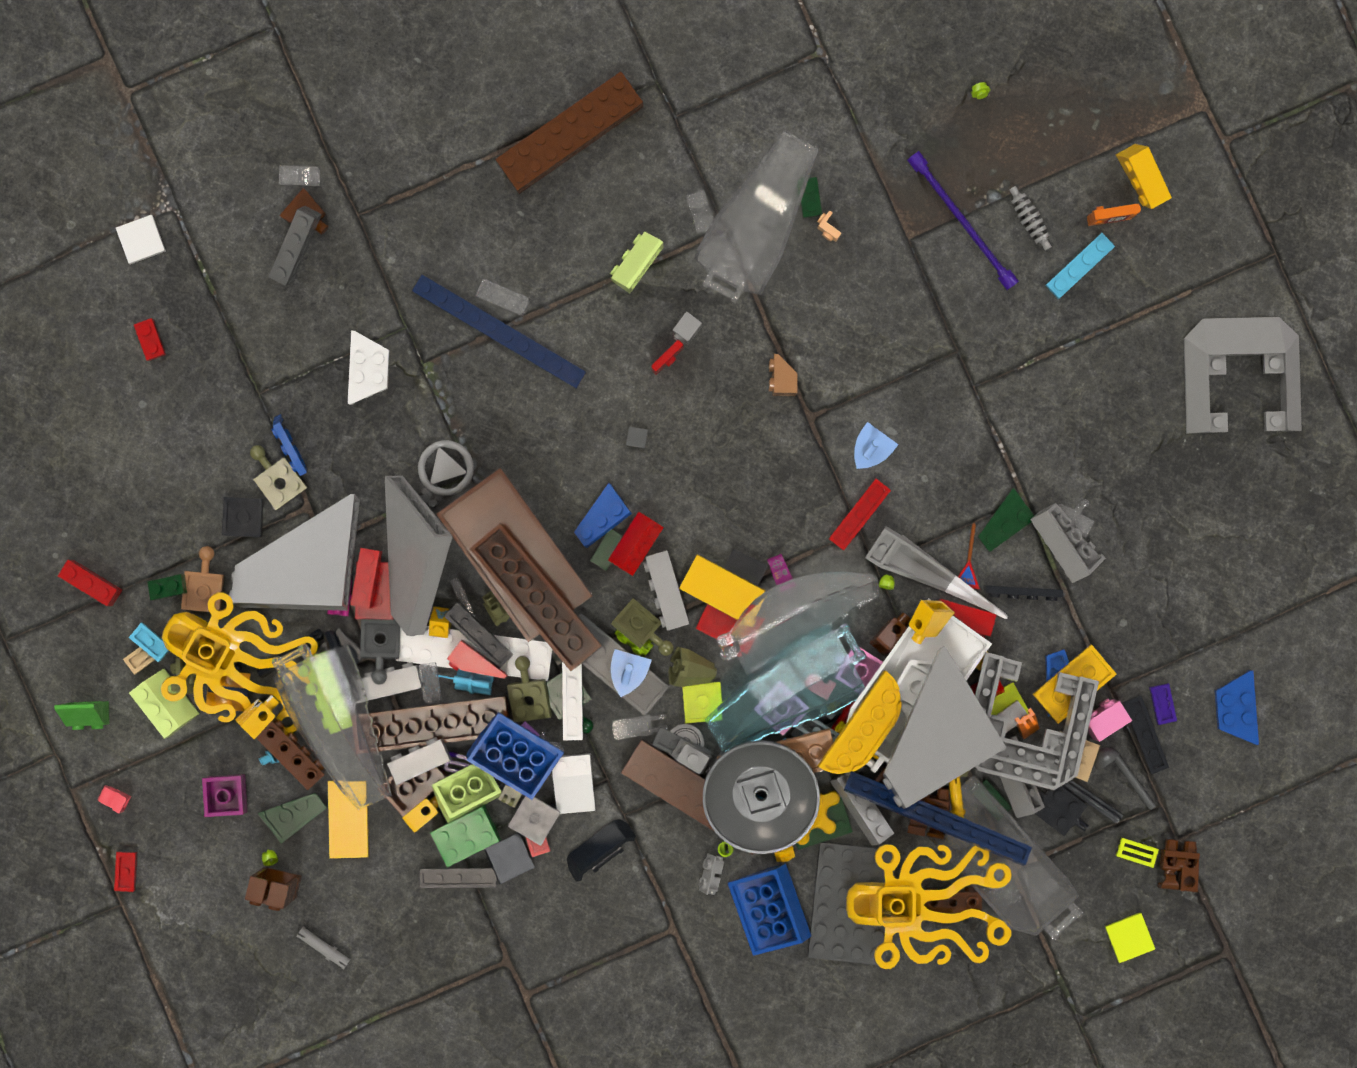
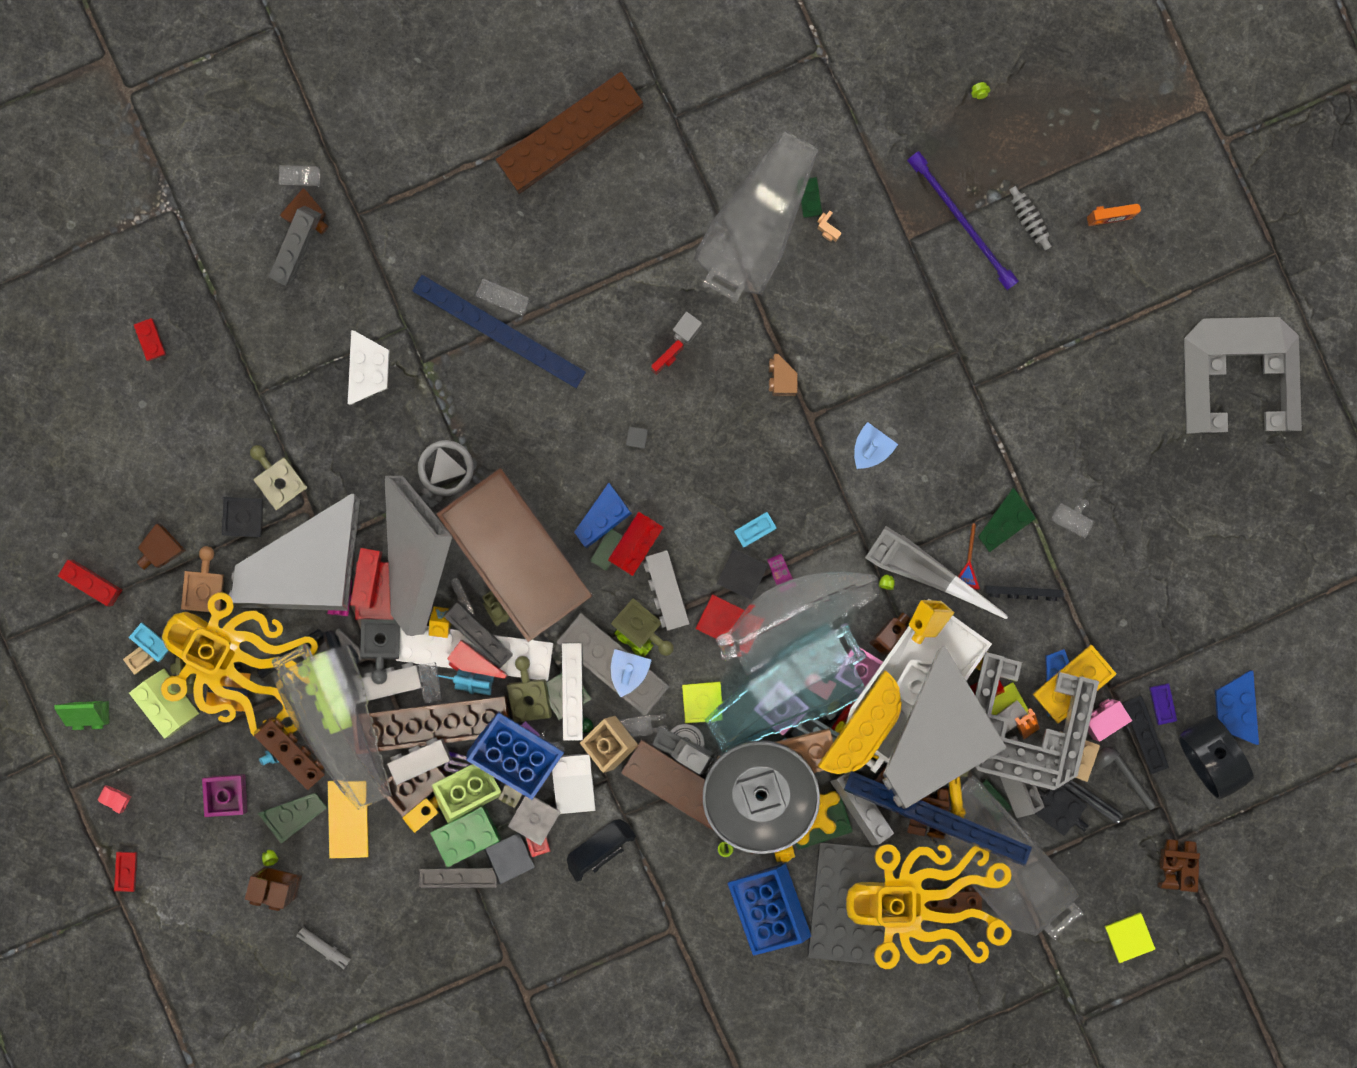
(140, 239): white tile -> none
(159, 548): none -> reddish brown torso
(167, 587): dark green plate -> none
(252, 721): yellow torso -> none
(297, 462): blue wing -> none
(535, 597): reddish brown brick -> none
(609, 744): none -> tan brick
(636, 261): yellowish green slope -> none
(690, 669): olive cone -> none
(699, 210): clear slope -> none
(708, 883): light grey hinge -> none
(719, 587): yellow tile -> none
(755, 529): none -> medium azure plate
(859, 514): red plate -> none
(978, 620): red slope -> none
(1066, 543): light grey wedge -> none
(1080, 265): medium azure plate -> none
(1121, 847): neon yellow tile -> none
(1144, 175): yellow wedge -> none
(1216, 757): none -> black cylinder

